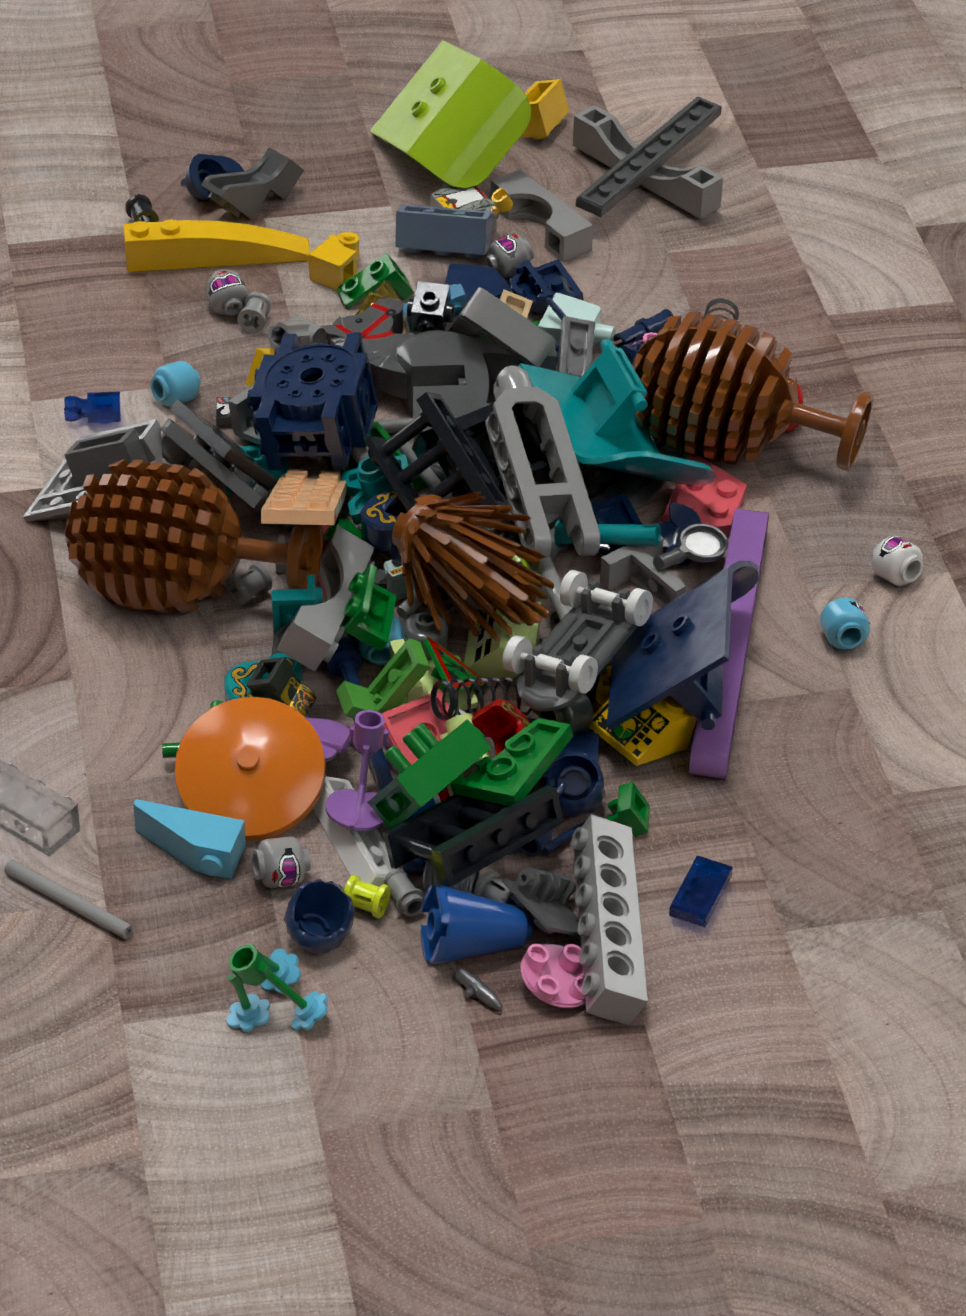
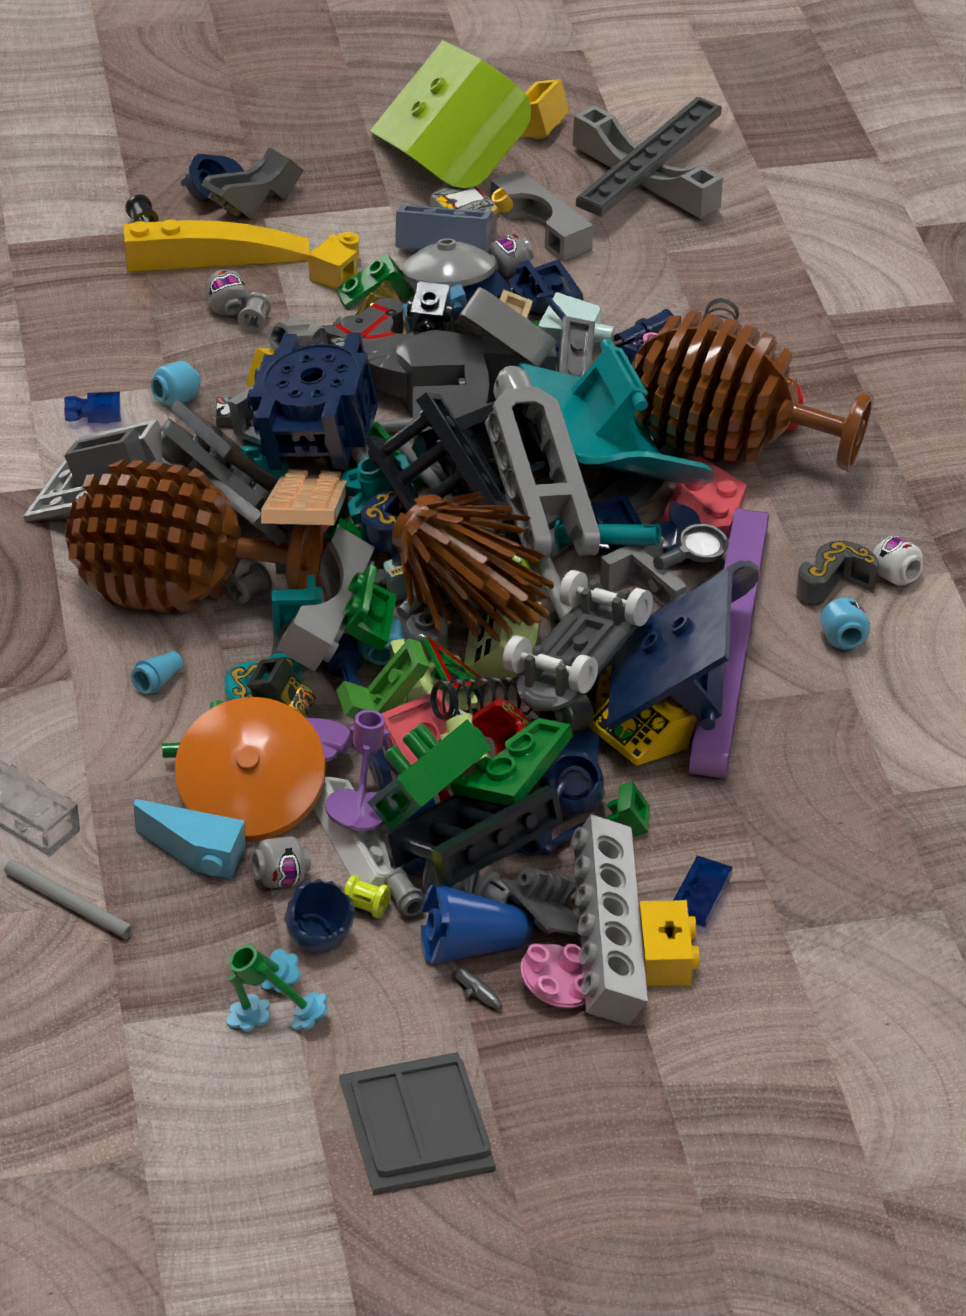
(155, 672): none -> medium azure cone
(248, 511): none -> dark grey tile
(417, 1123): none -> dark grey piece
(449, 264): none -> light grey dish
(668, 943): none -> yellow brick
(833, 563): none -> dark grey animal

